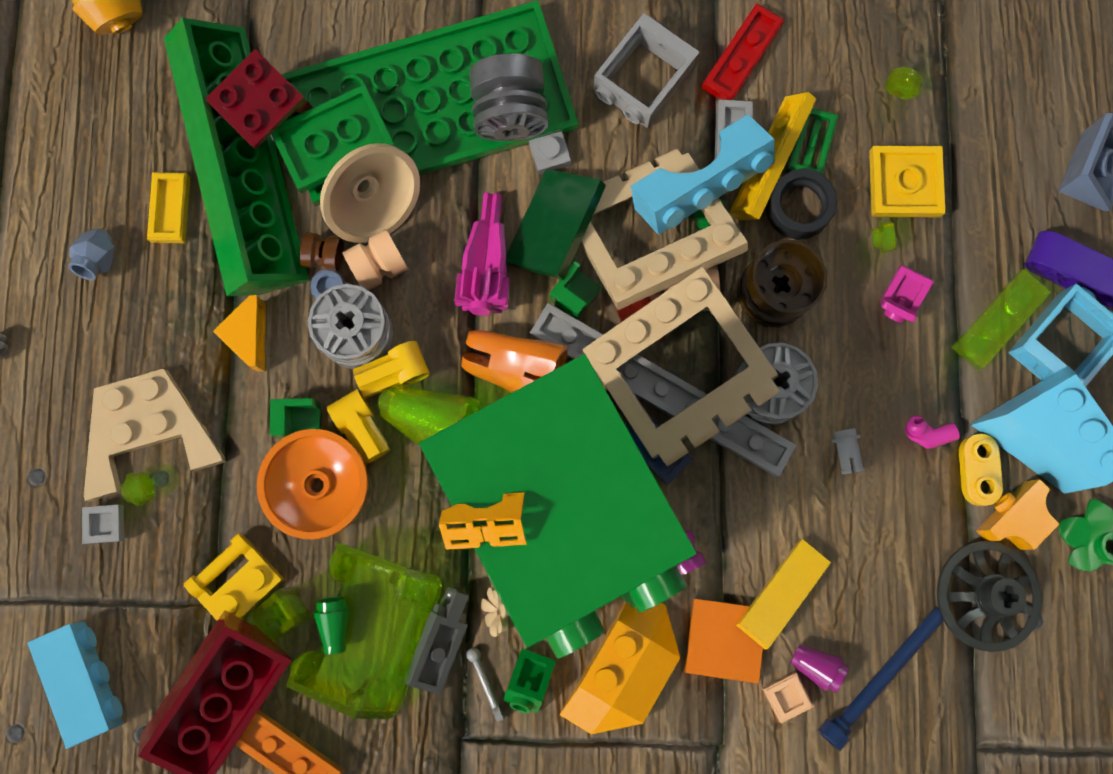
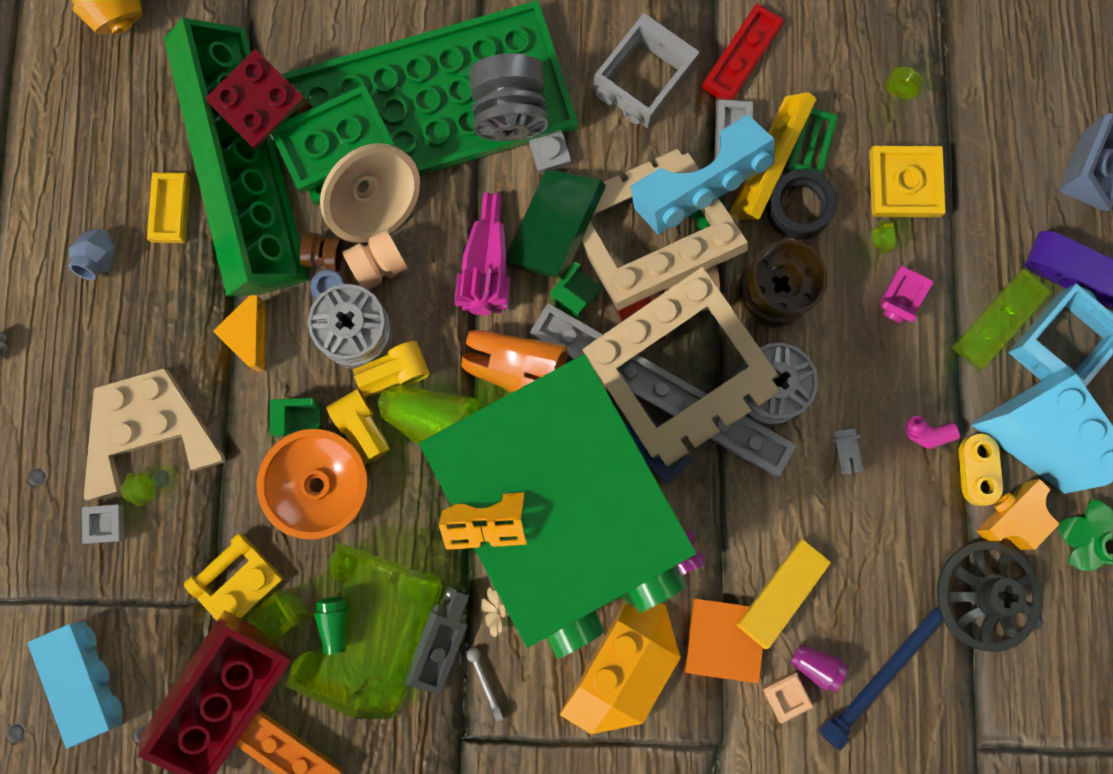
(529, 682): green bracket -> none

